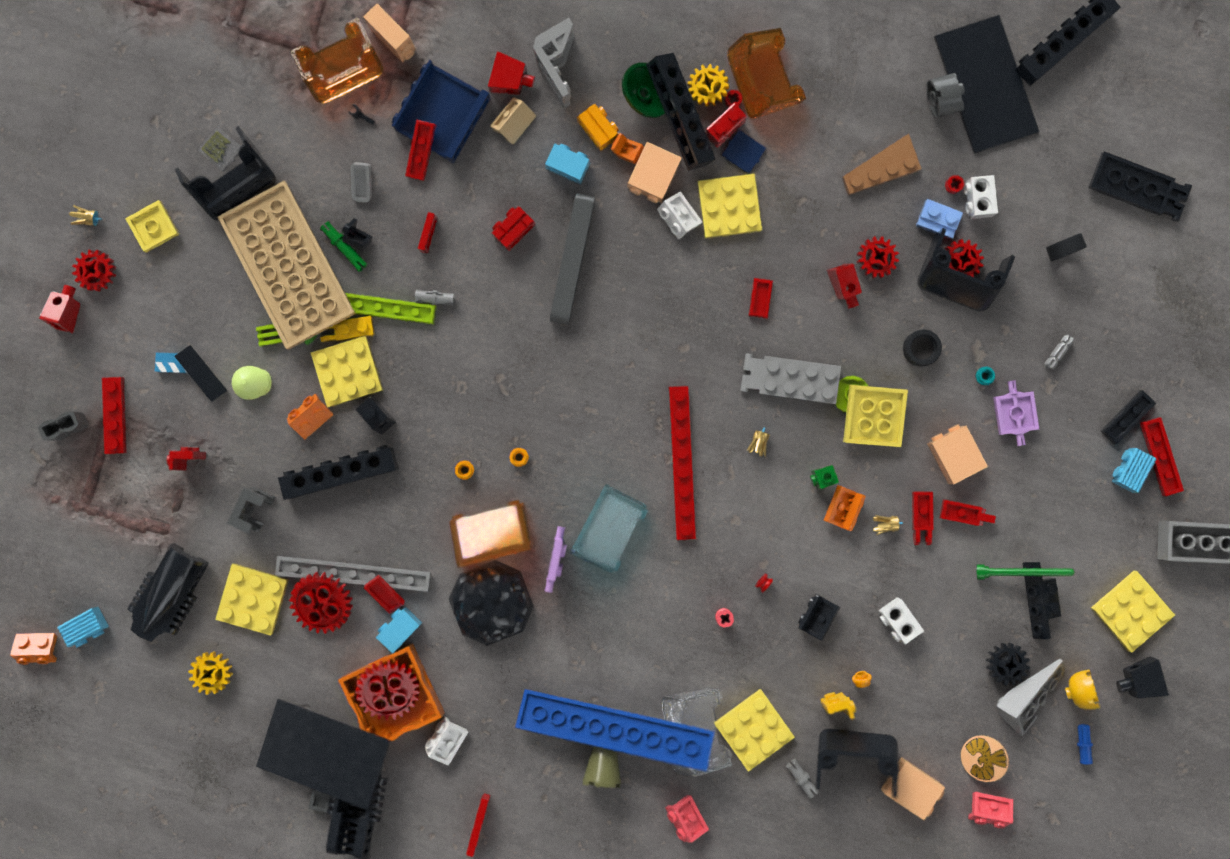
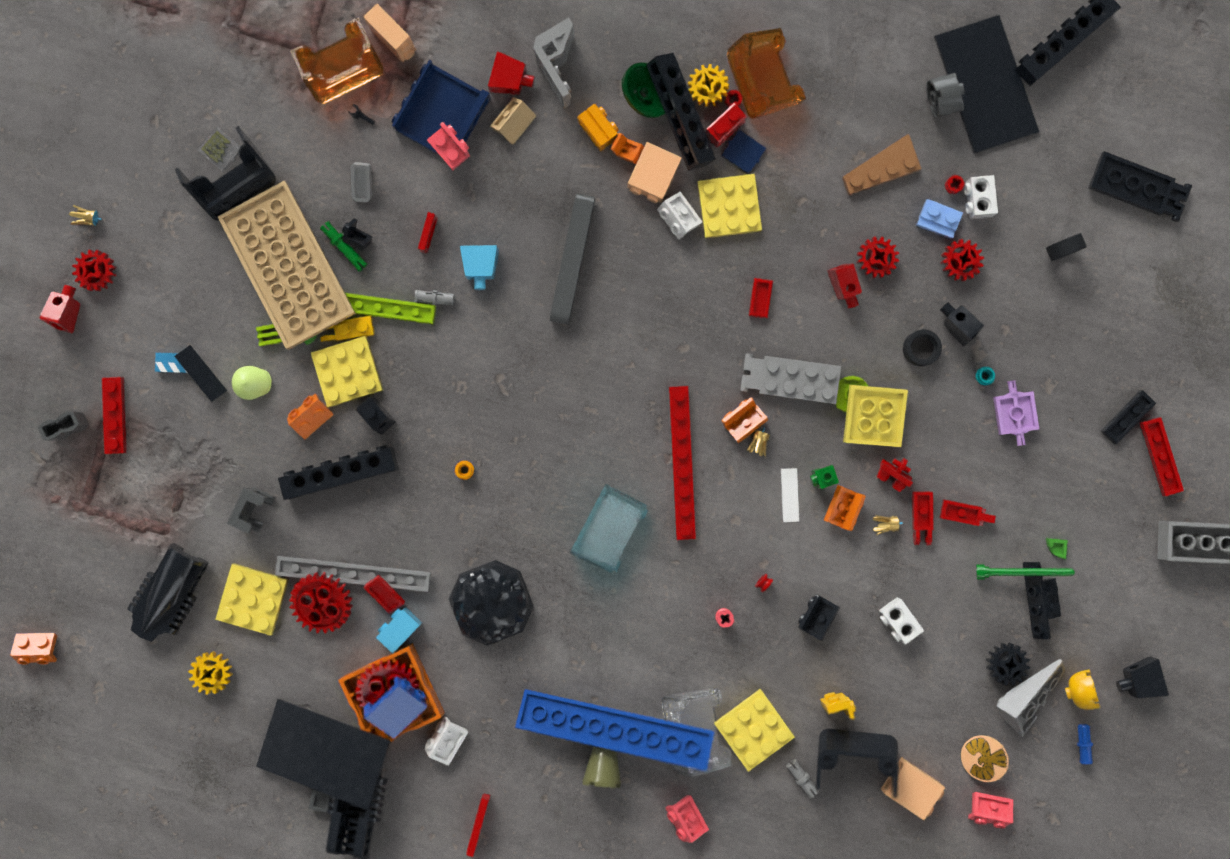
(83, 627): medium azure brick -> none
(152, 226): light yellow plate -> none
(178, 459): red bracket -> none
(396, 708): none -> blue panel
(420, 150): red tile -> none
(449, 147): none -> coral bracket
(479, 263): none -> medium azure torso
(491, 534): clear orange windscreen -> none
(513, 227): red brick -> none
(513, 457): light orange plate -> none
(555, 567): lavender plate -> none
(567, 163): medium azure brick -> none
(744, 420): none -> orange bracket
(790, 495): none -> white sticker
(862, 679): light orange plate -> none
(902, 479): none -> red hips
(956, 286): black windscreen -> none
(957, 454): light nougat brick -> none
(965, 328): none -> black torso
(1057, 547): none -> bright green tile
(1059, 352): light grey axle -> none
(1133, 469): medium azure brick -> none
(1133, 611): light yellow plate -> none

